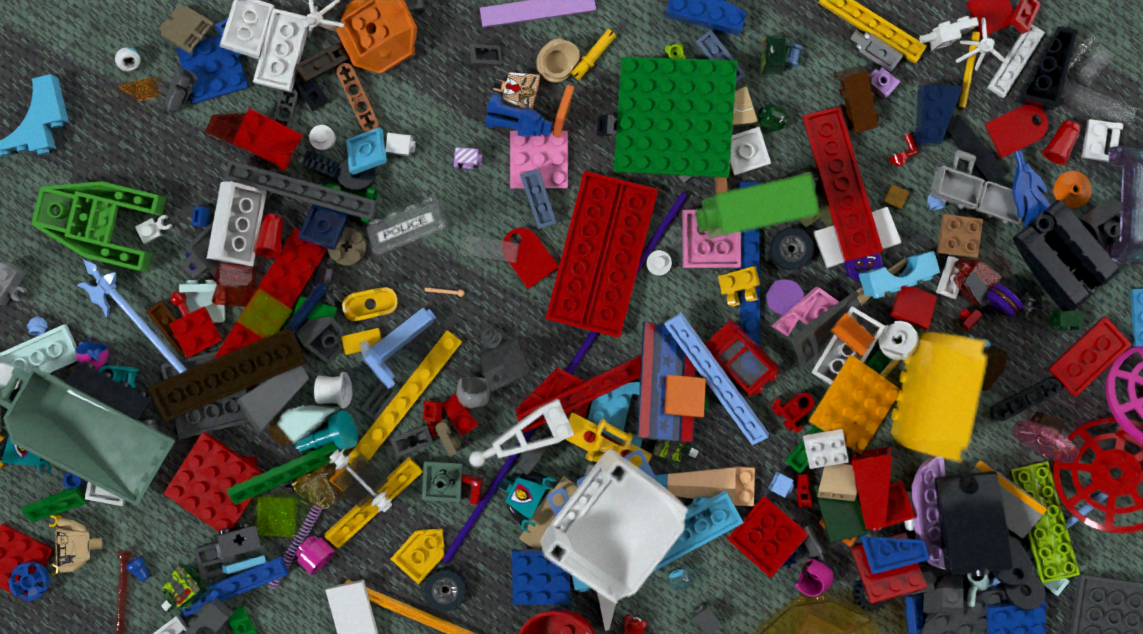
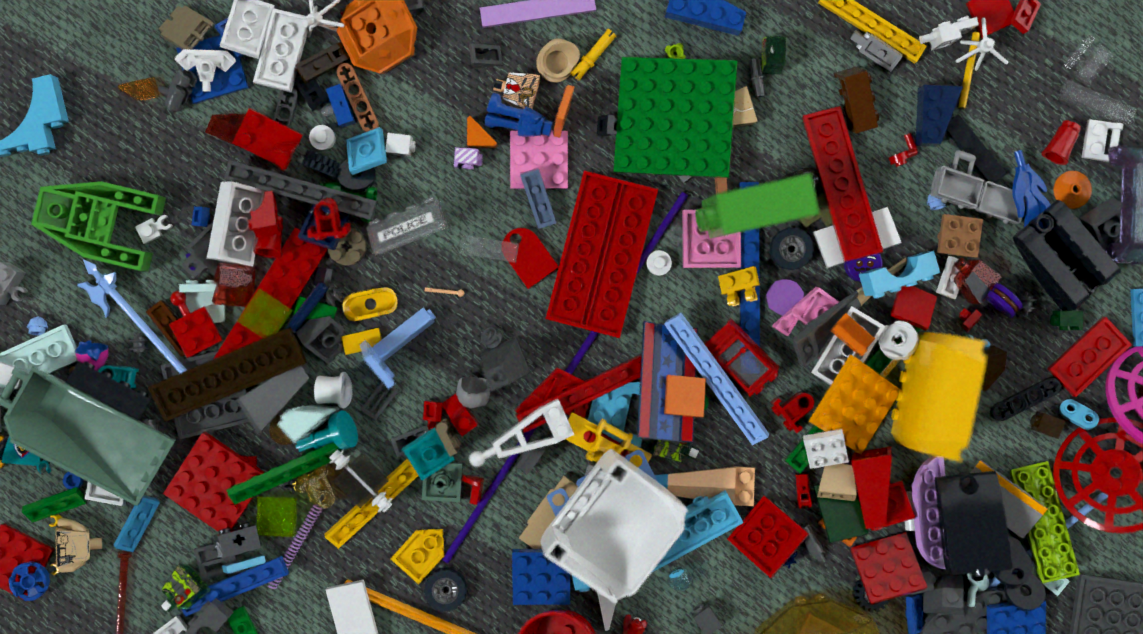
(122, 59): white piece -> none
(136, 524): none -> dark azure plate
(138, 344): none -> dark grey wheel
(138, 568): blue piece -> none
(205, 63): none -> white piece
(265, 218): none -> red arch
(314, 554): dark pink piece -> none
(328, 223): none -> red pin
(339, 106): none -> blue piece
(404, 398): yellow plate -> none
(427, 454): none -> teal plate
(477, 136): none -> orange slope
(525, 496): torso -> none
(714, 50): sand blue plate -> none
(748, 151): white plate -> none
(756, 77): none -> dark grey axle
(772, 117): dark green head -> none
(781, 484): light blue plate -> none
(792, 54): medium blue bush -> none
(821, 576): dark pink piece -> none
(881, 89): lavender brick -> none
(889, 554): blue wing -> none
(895, 196): pearl gold tile -> none
(1016, 60): white tile -> none
(1016, 129): red tile -> none
(1048, 75): black wedge -> none
(1048, 438): clear pink wheel -> none
(1078, 415): none -> medium azure plate

